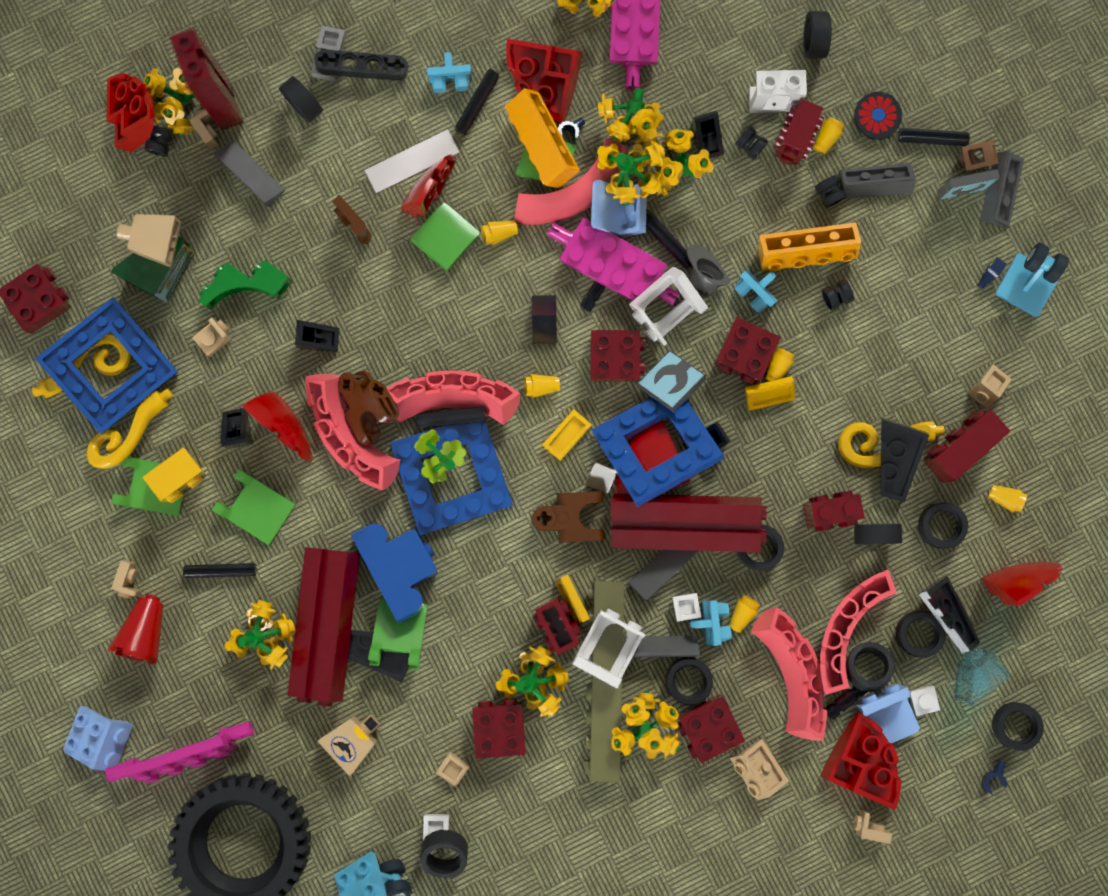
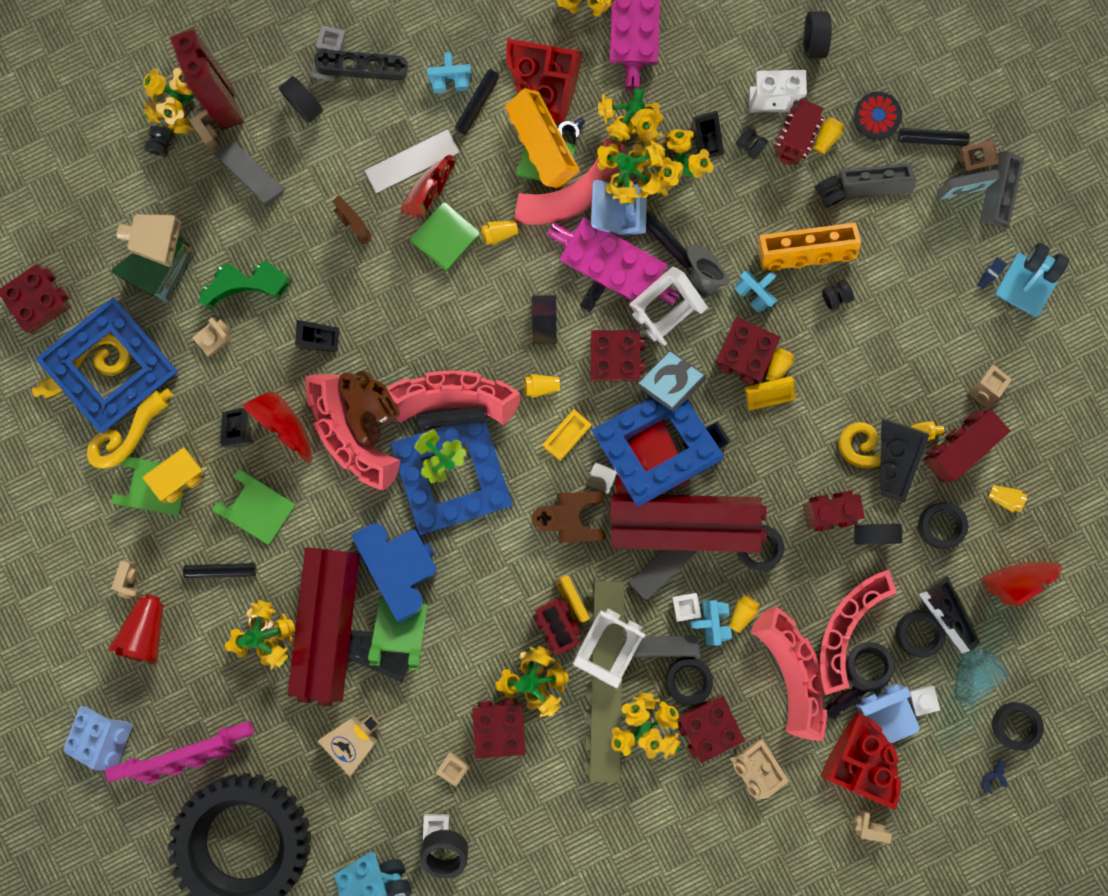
(129, 110): red brick -> none

